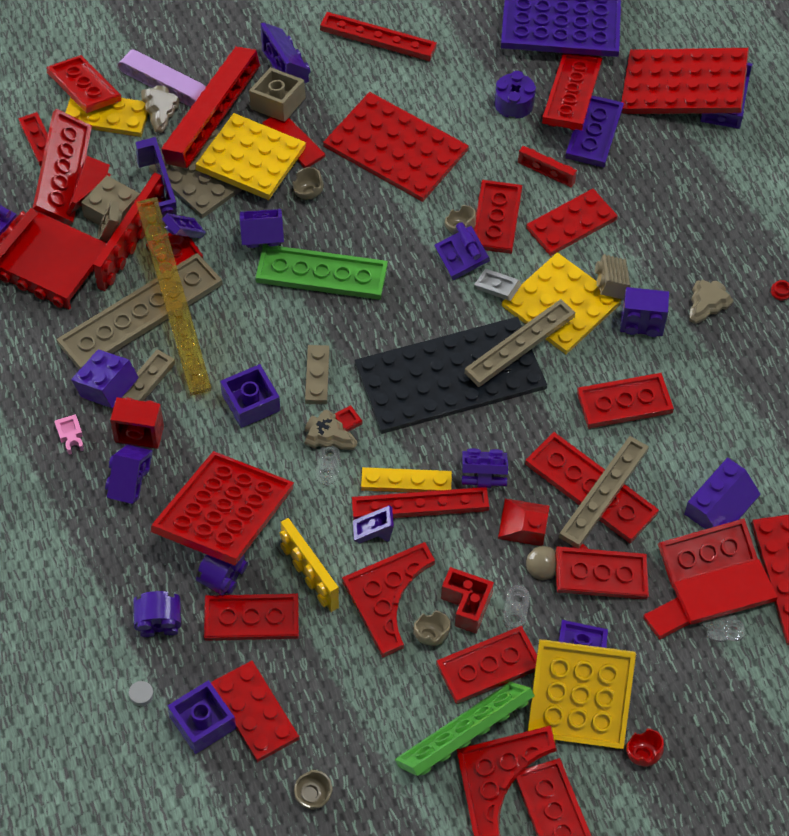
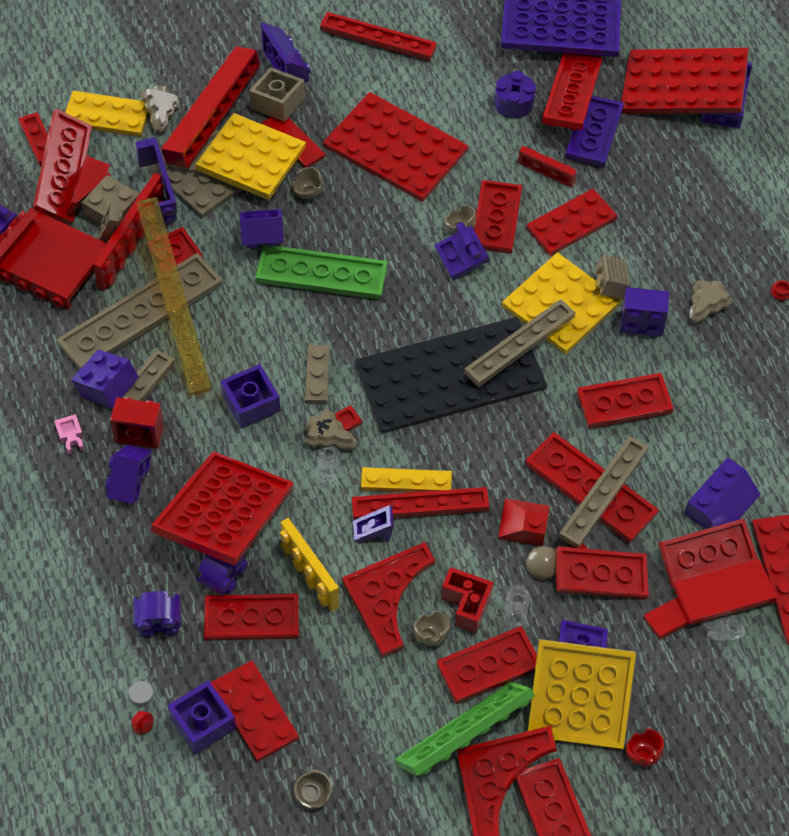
(84, 84): red tile -> none
(142, 722): none -> red plate
(157, 74): lavender beam -> none
(183, 226): dark purple plate -> none
(485, 465): dark purple plate -> none
(497, 284): light grey plate -> none

